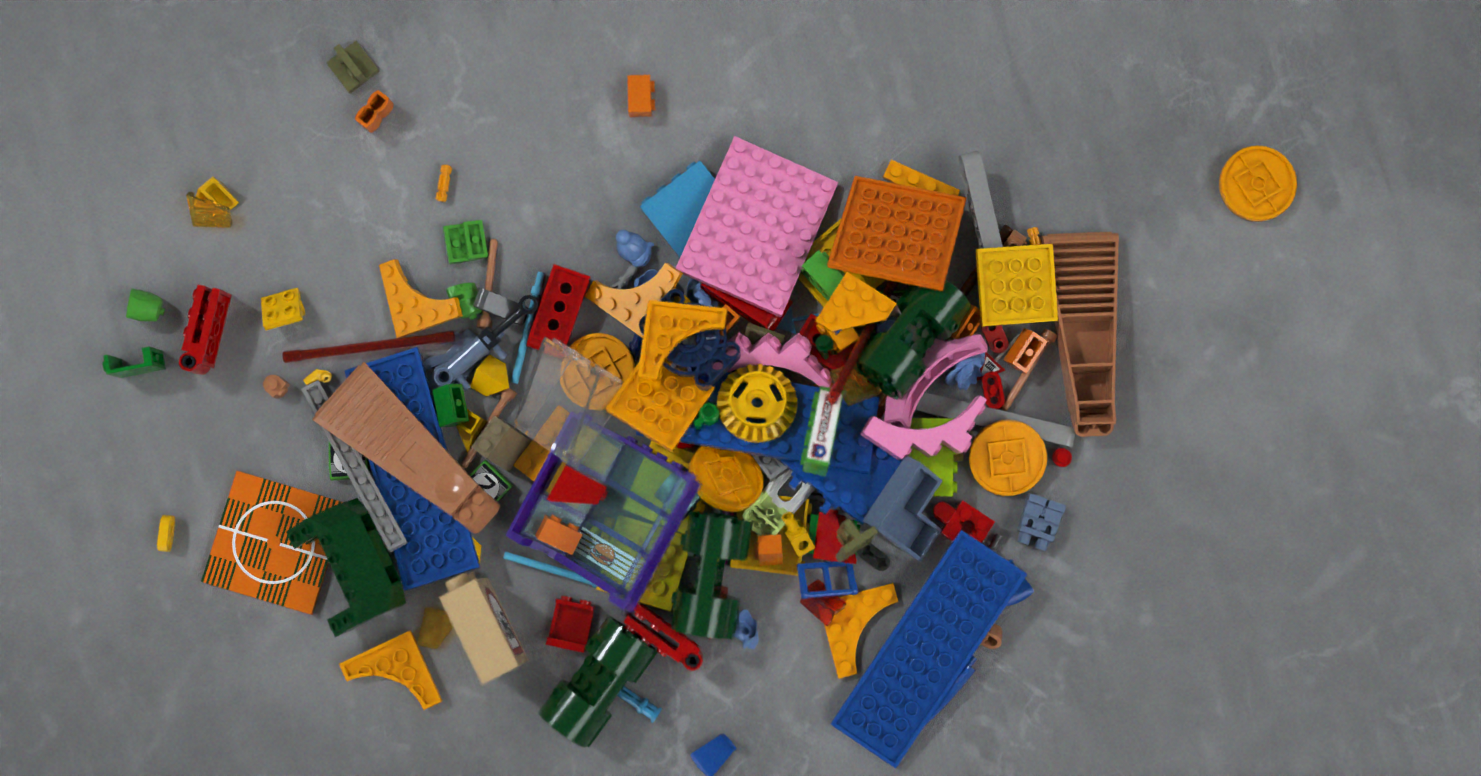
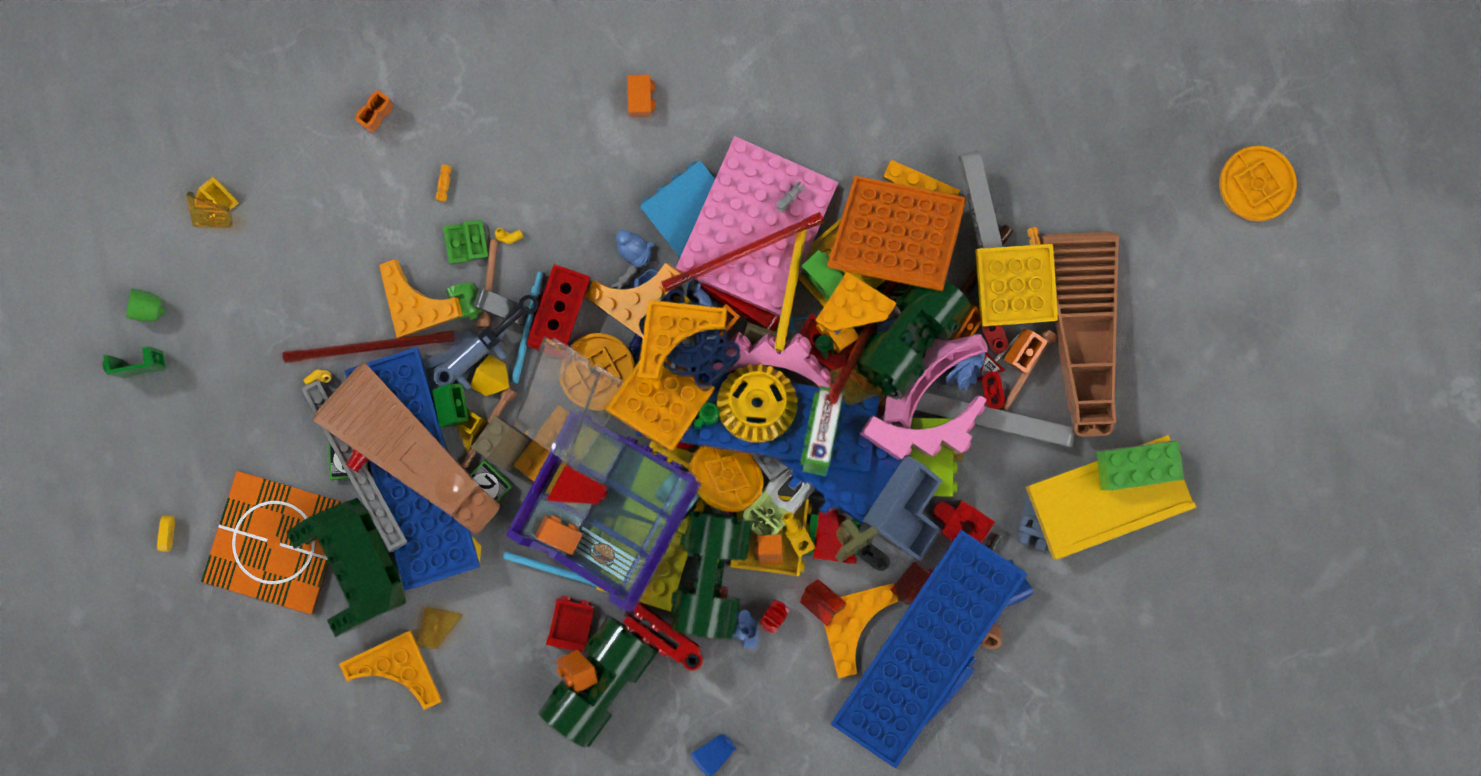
(204, 329): red hinge -> none
(275, 386): nougat plate -> none
(282, 309): yellow plate -> none
(352, 66): olive bracket -> none
(356, 461): none -> red piece
(482, 626): tan brick -> none
(506, 237): none -> yellow arm
(576, 671): none -> orange brick
(642, 705): dark azure pin -> none
(678, 280): none -> clear red piece
(774, 616): none -> red gear
(789, 196): none -> light grey piece
(790, 291): none -> yellow piece
(829, 592): blue window -> none
(910, 583): none -> clear red panel
(1007, 457): light orange plate -> none
(1015, 239): nougat plate -> none
(1062, 457): red plate -> none
(1081, 515): none -> yellow piece
(1139, 465): none -> bright green brick

